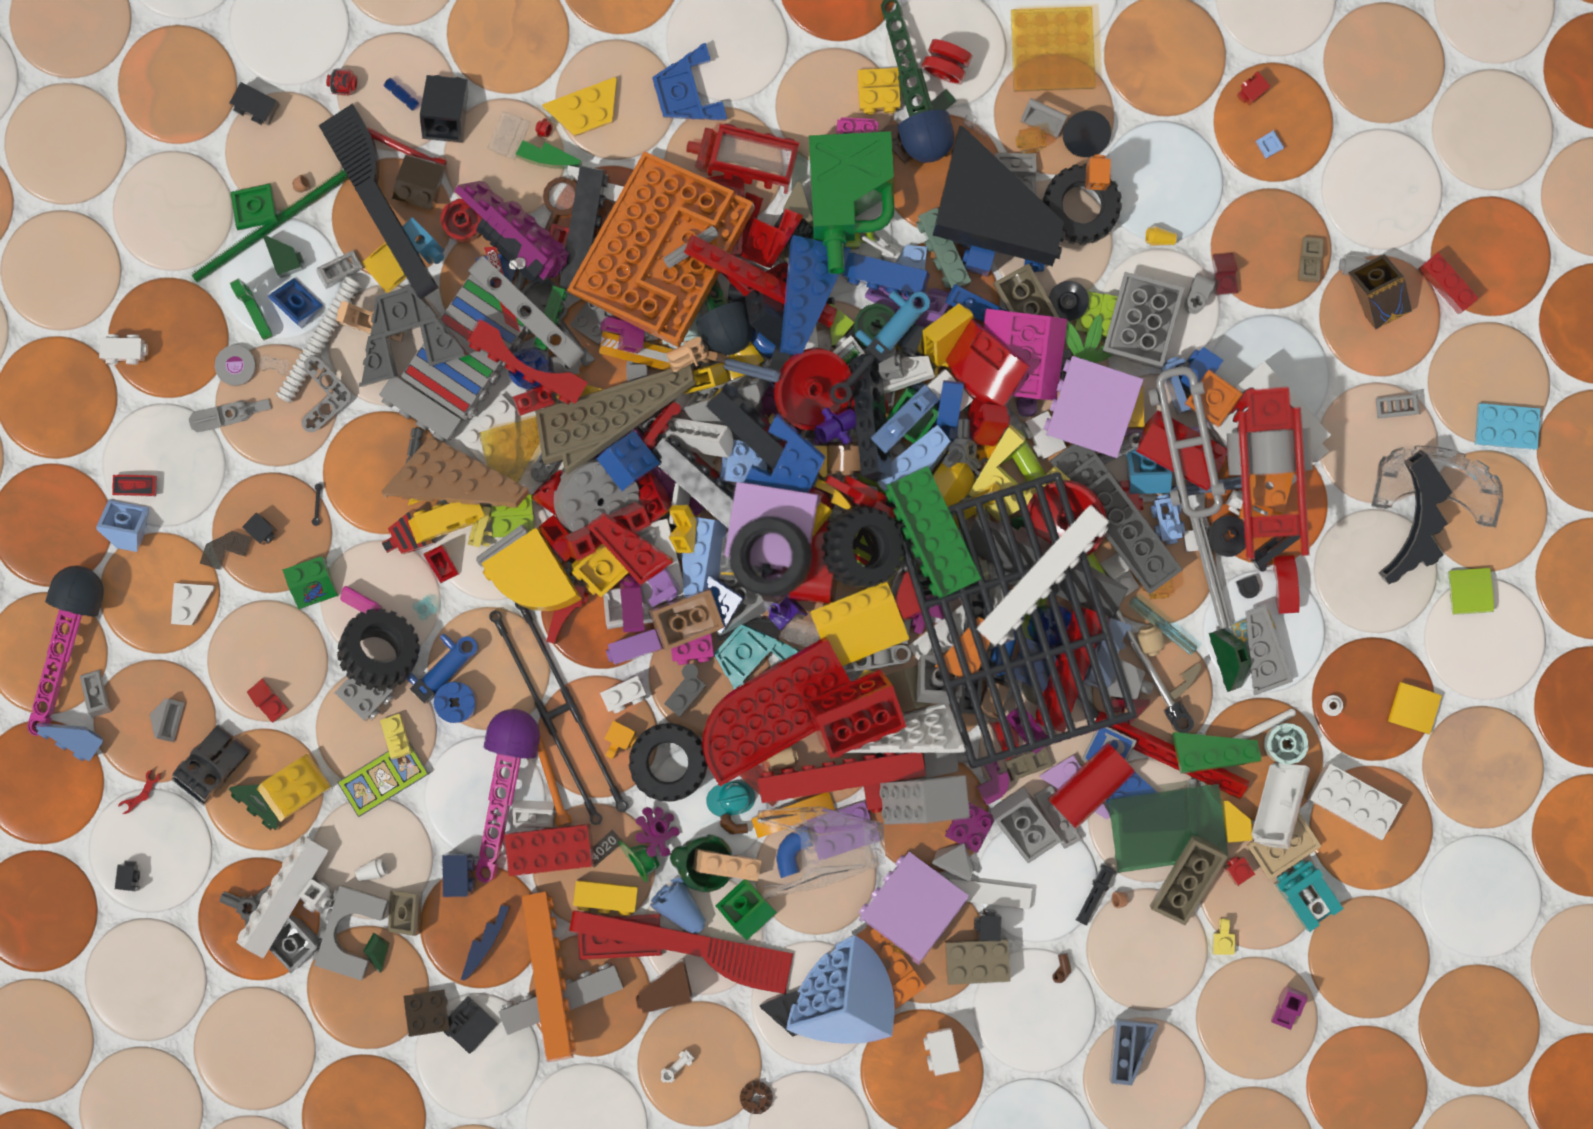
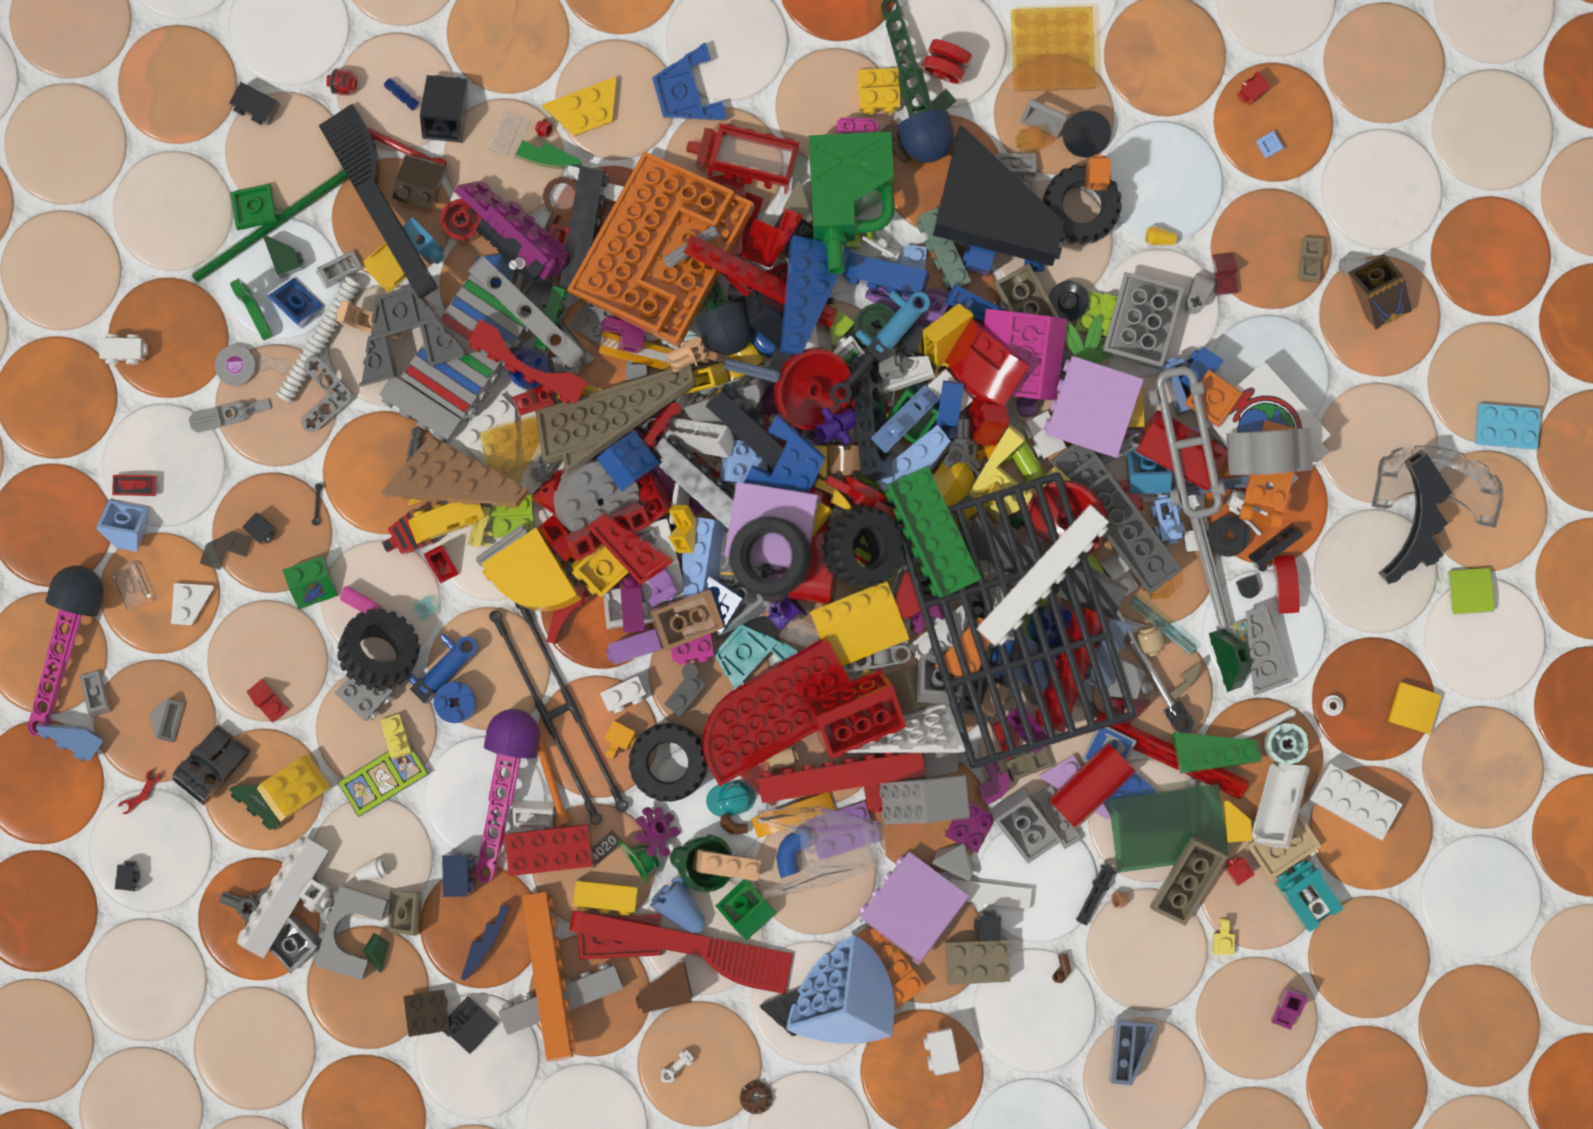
(134, 585): none -> clear slope
(301, 184): nougat hinge -> none
(493, 258): red sticker -> none
(970, 121): clear hand -> none
(1271, 411): red plate -> none
(1415, 404): light grey slope -> none
(1448, 283): red brick -> none

